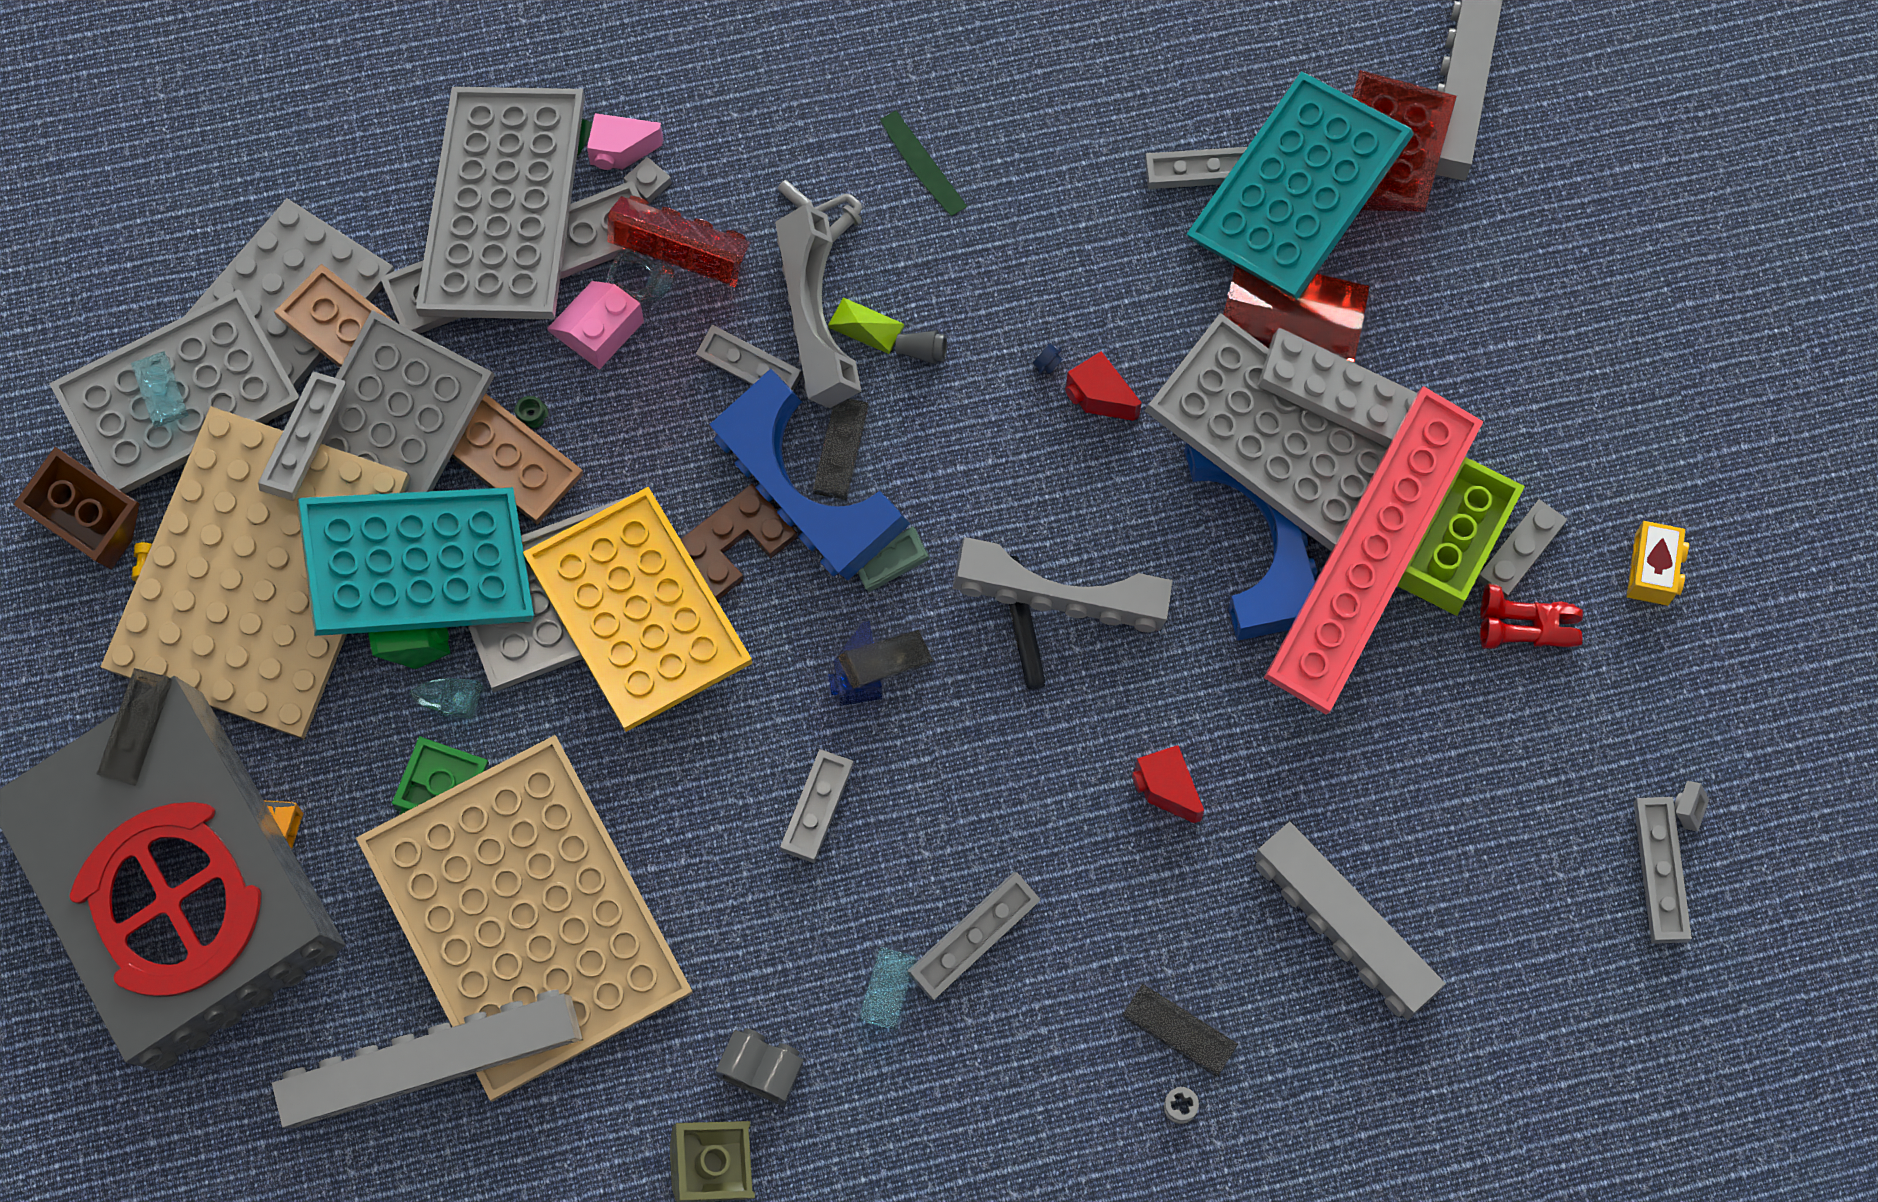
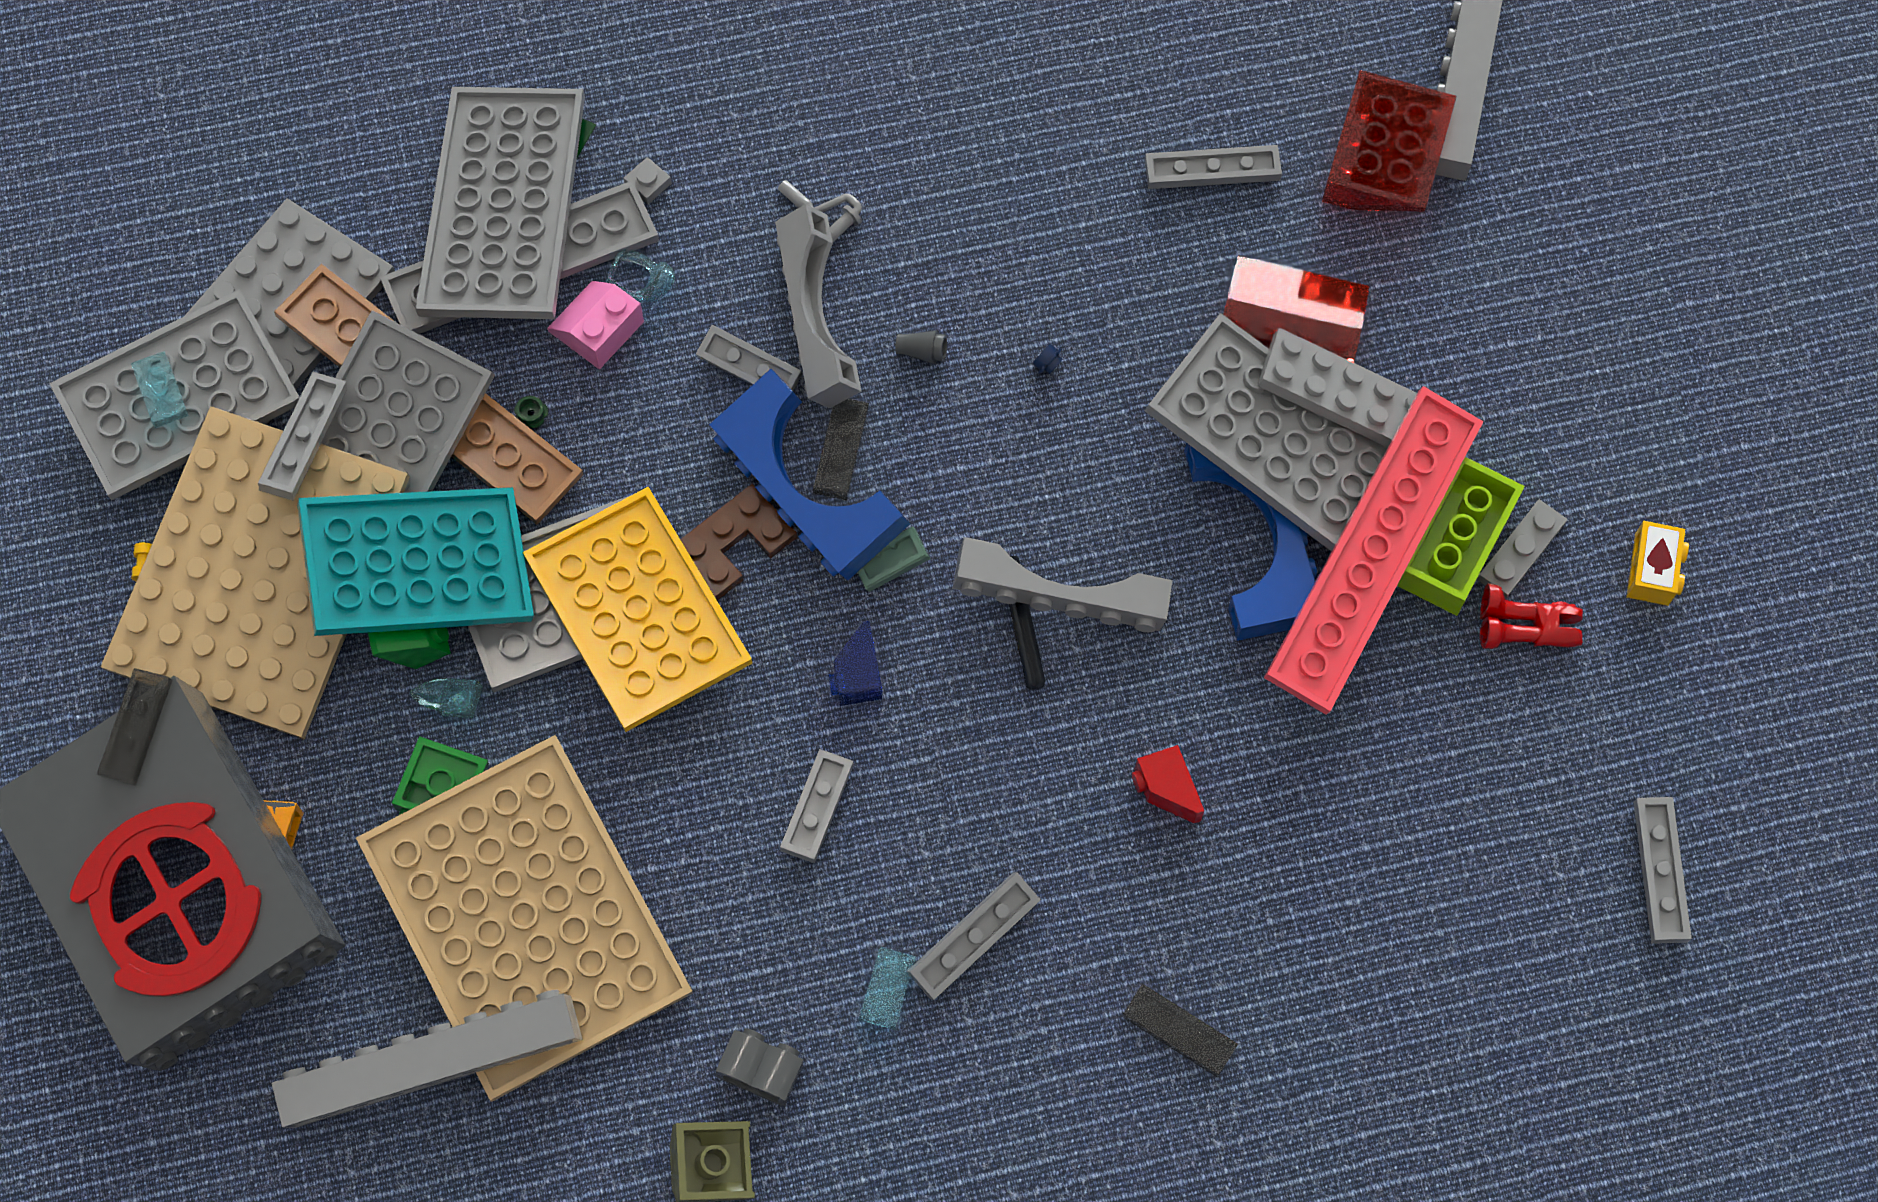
(80, 508): reddish brown slope -> none
(621, 141): bright pink slope -> none
(677, 240): clear red slope -> none
(866, 325): lime slope -> none
(885, 659): clear smoke tile -> none
(922, 163): dark green sticker -> none
(1102, 389): red slope -> none
(1176, 1115): light grey bush -> none
(1300, 184): teal plate -> none
(1348, 921): light grey brick -> none
(1691, 805): light grey plate -> none

